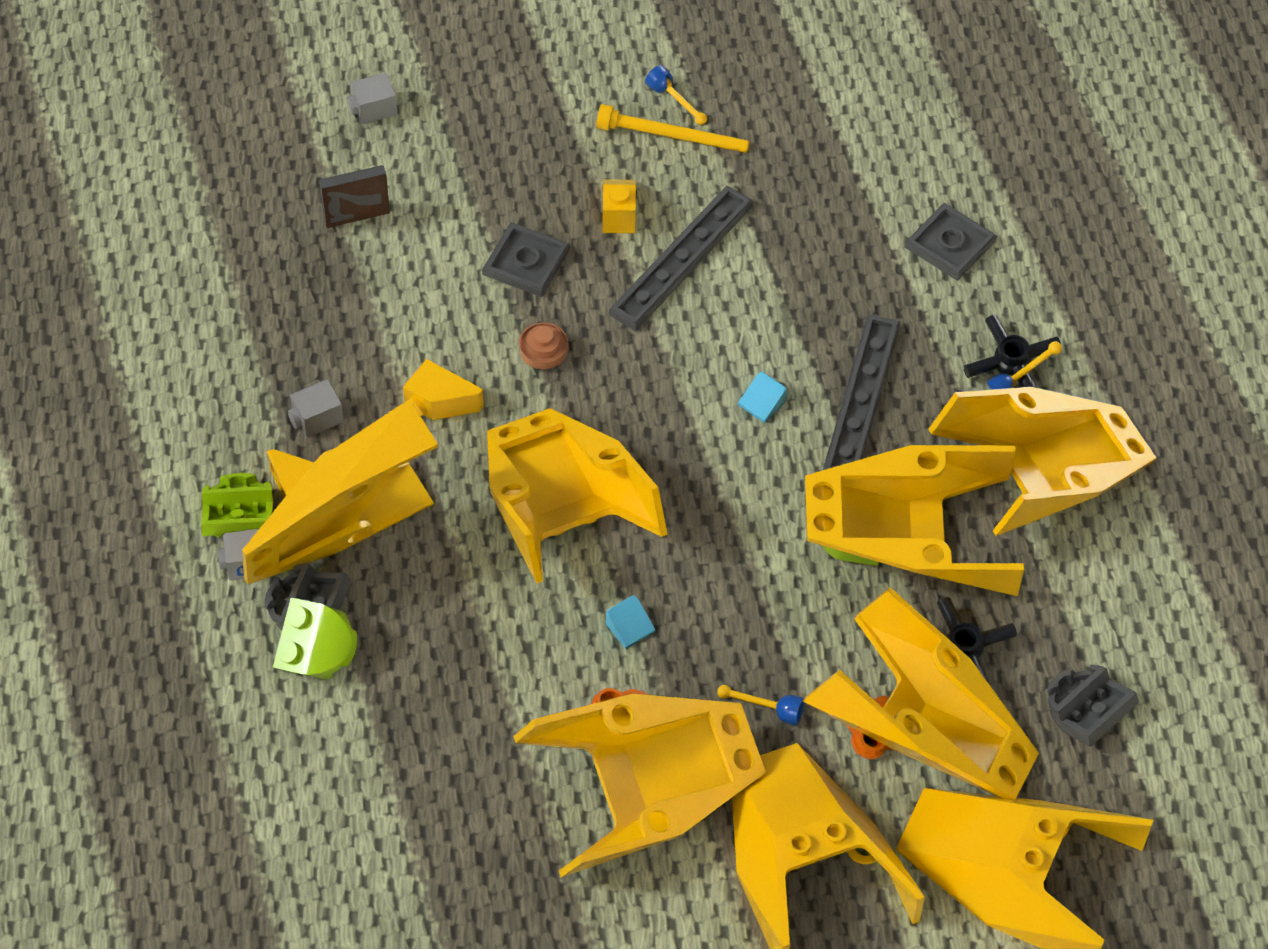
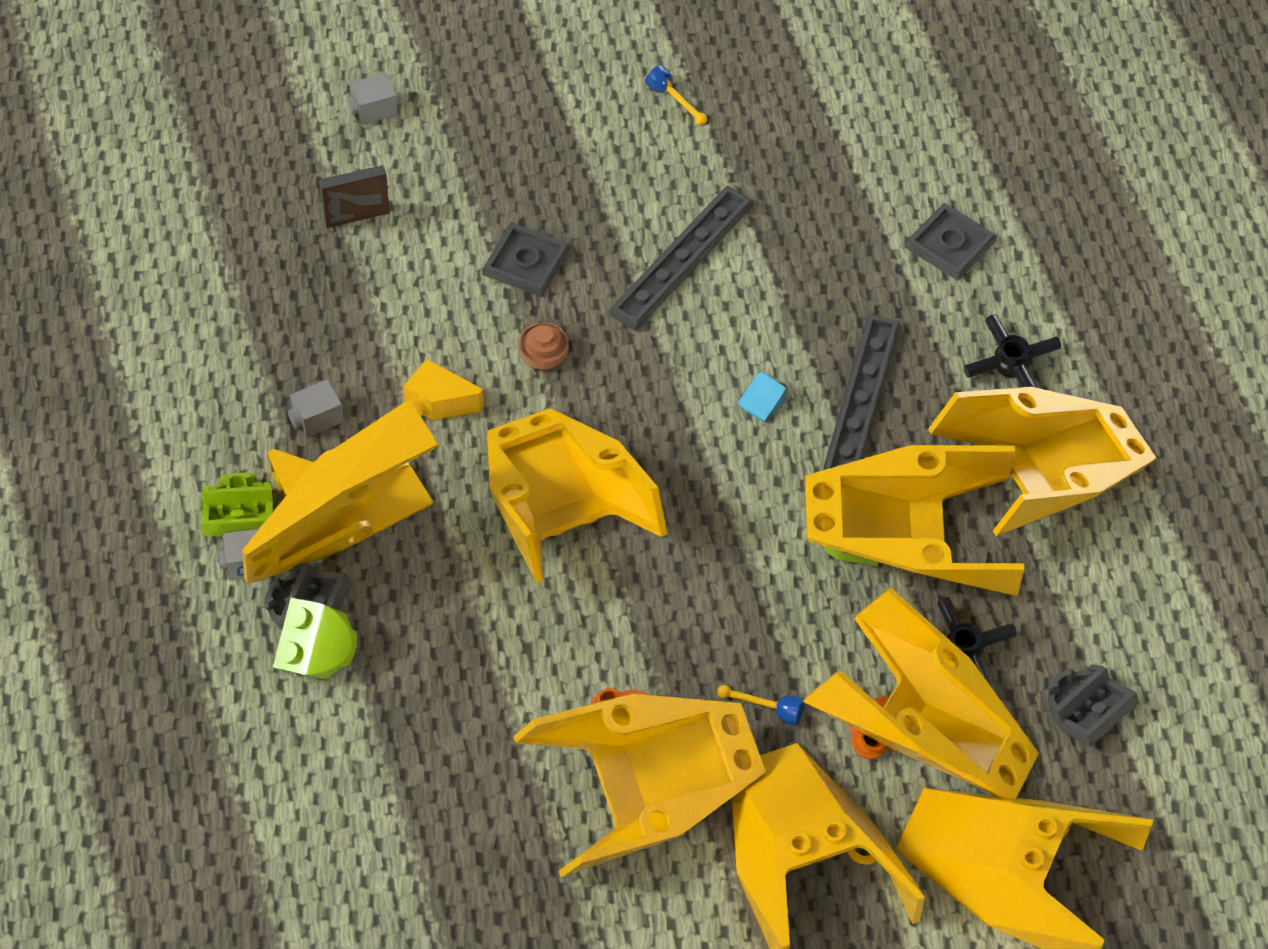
(611, 118): yellow piece -> none
(619, 206): yellow slope -> none
(629, 622): medium azure slope -> none
(1006, 381): yellow hinge -> none

